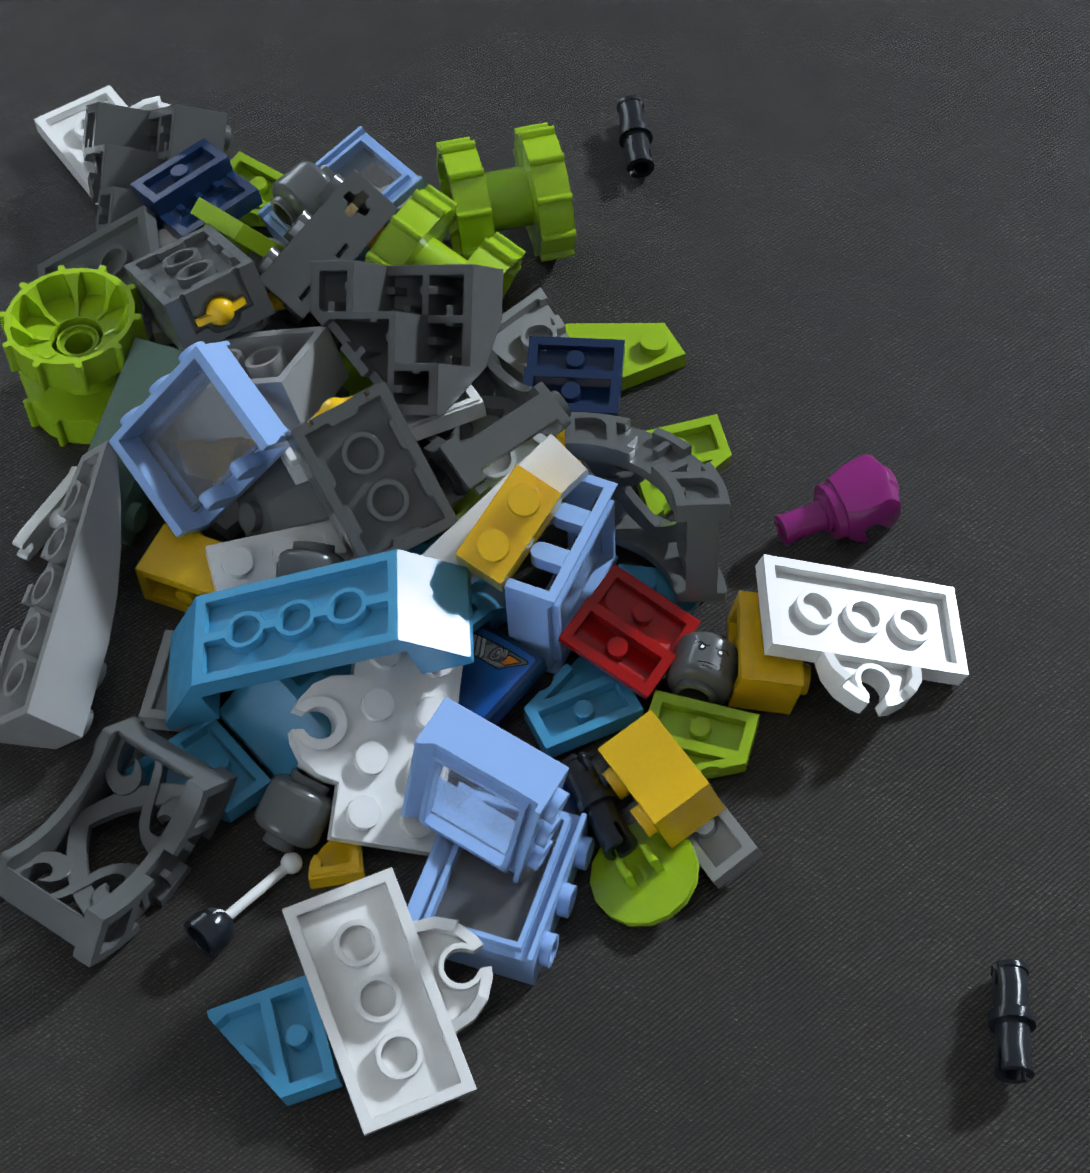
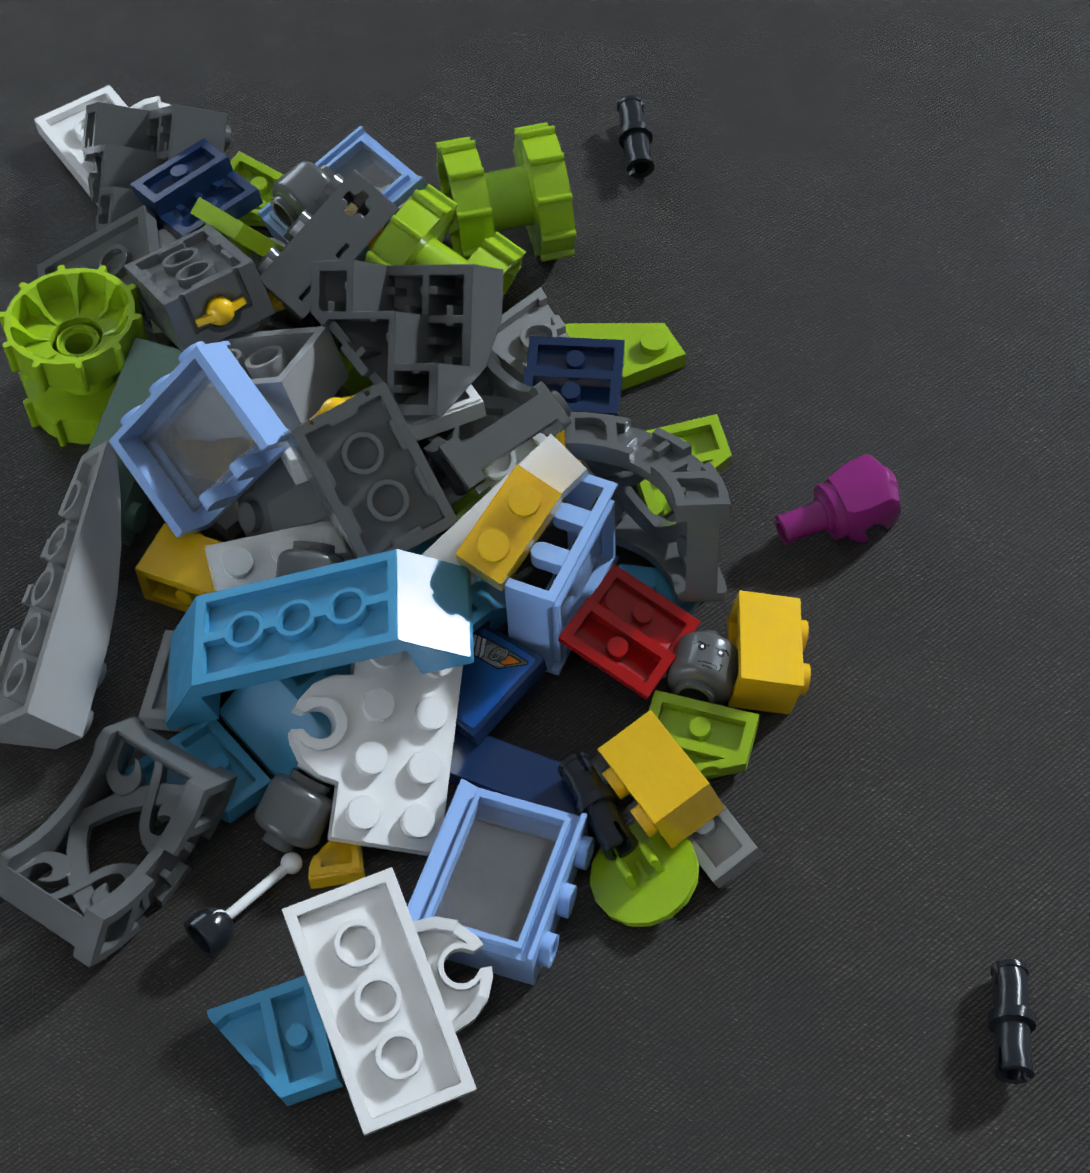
(43, 522): white piece -> none
(485, 789): light blue window -> none
(579, 708): dark azure wing -> none
(861, 629): white plate -> none

